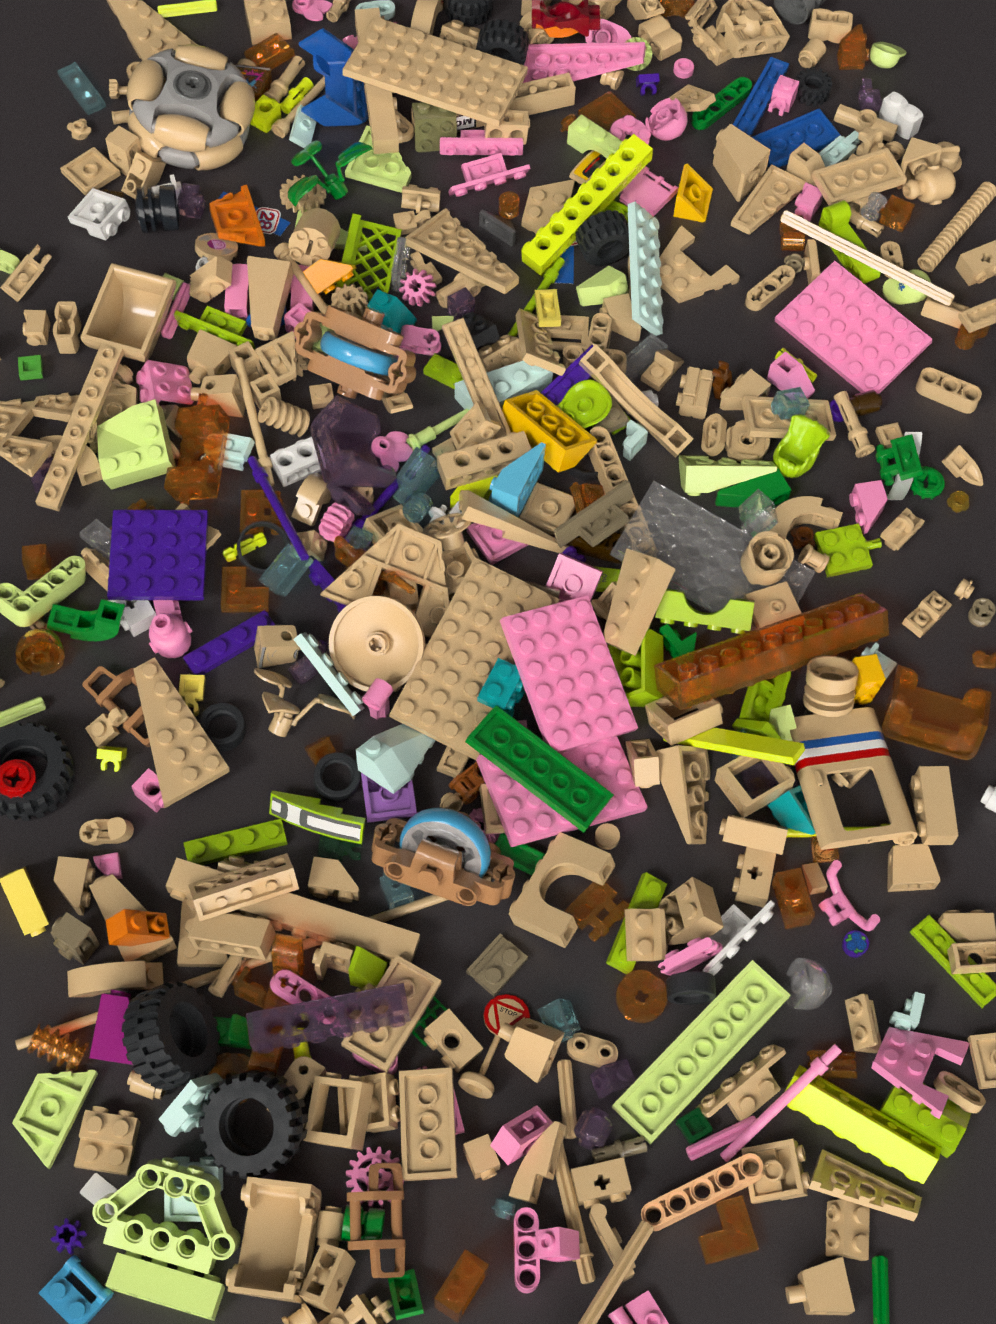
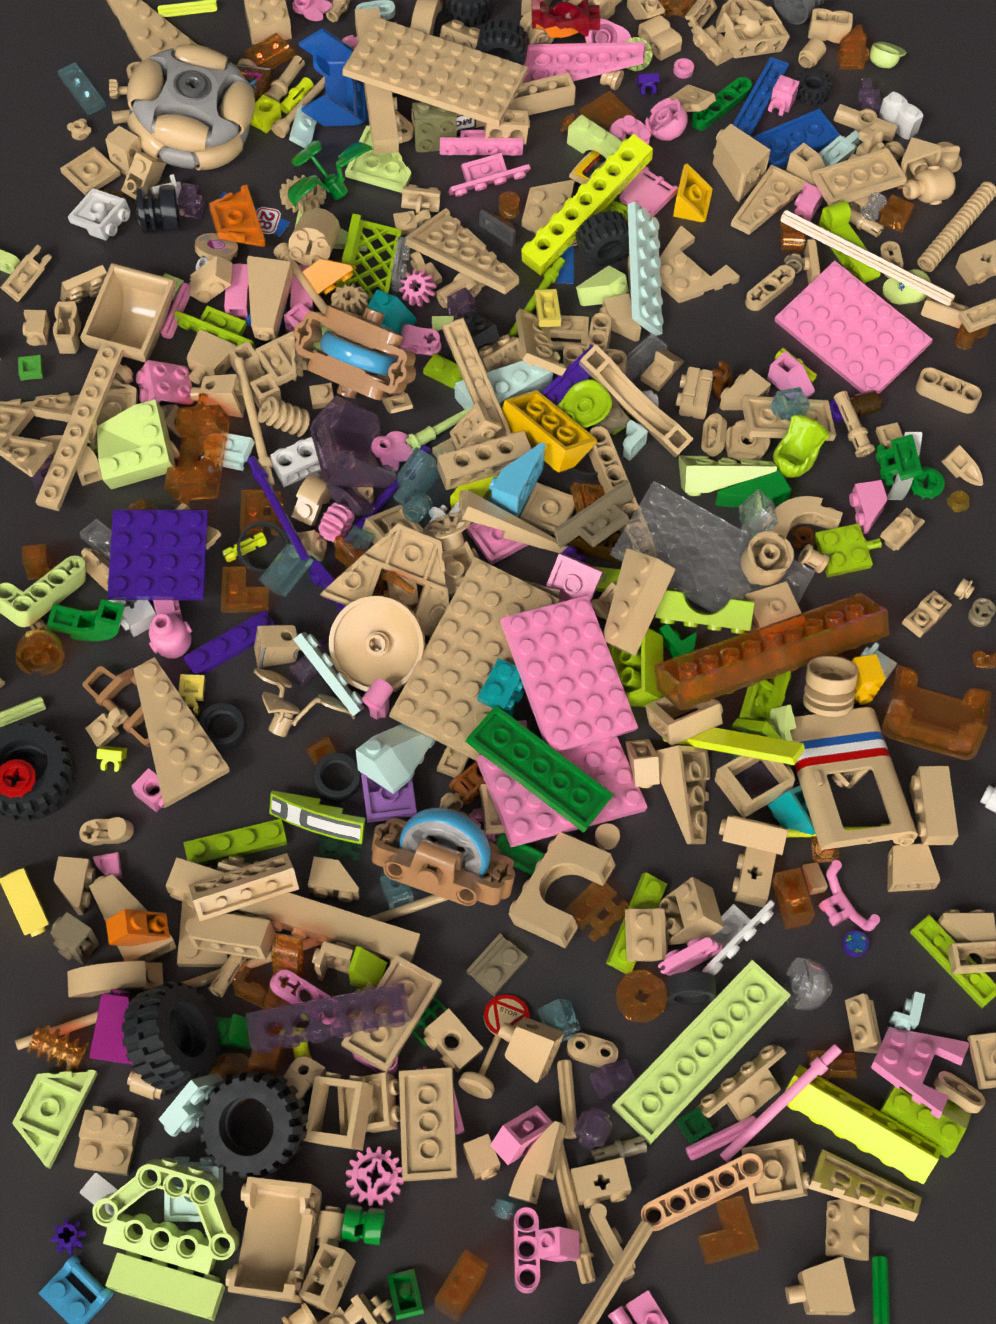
(83, 285): none -> tan plate
(397, 1241): medium nougat bar -> none

